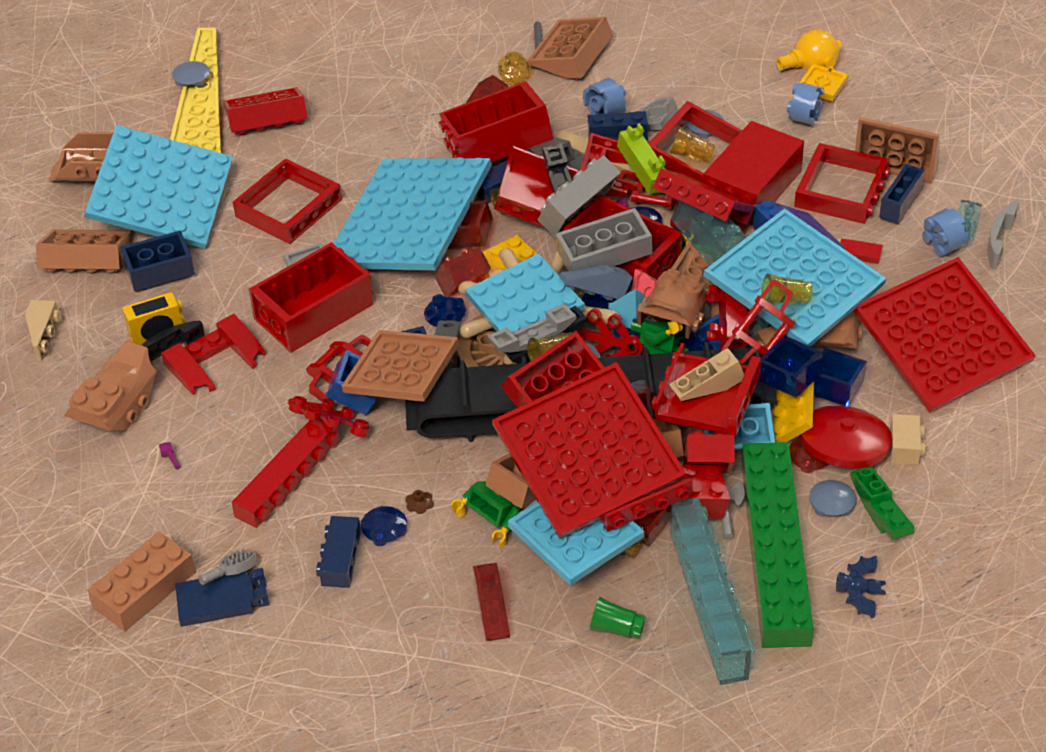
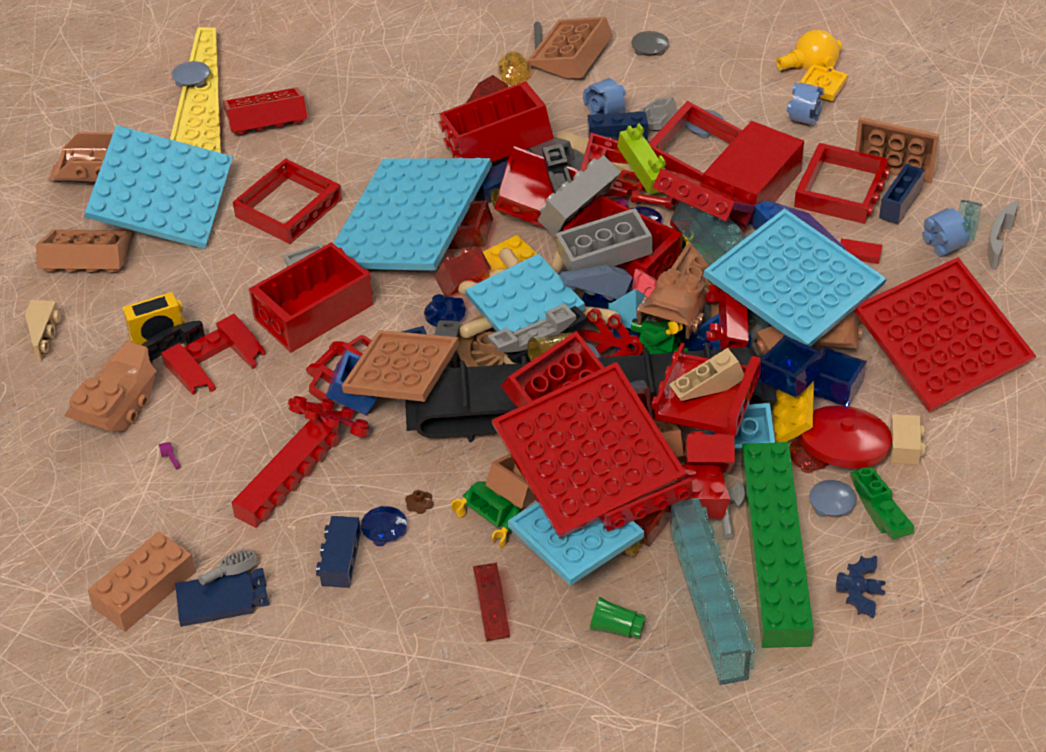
(157, 260): dark blue brick -> none
(649, 43): none -> dark grey dish
(692, 146): clear yellow plant -> none
(752, 314): red bar -> none
(801, 290): clear yellow plant -> none

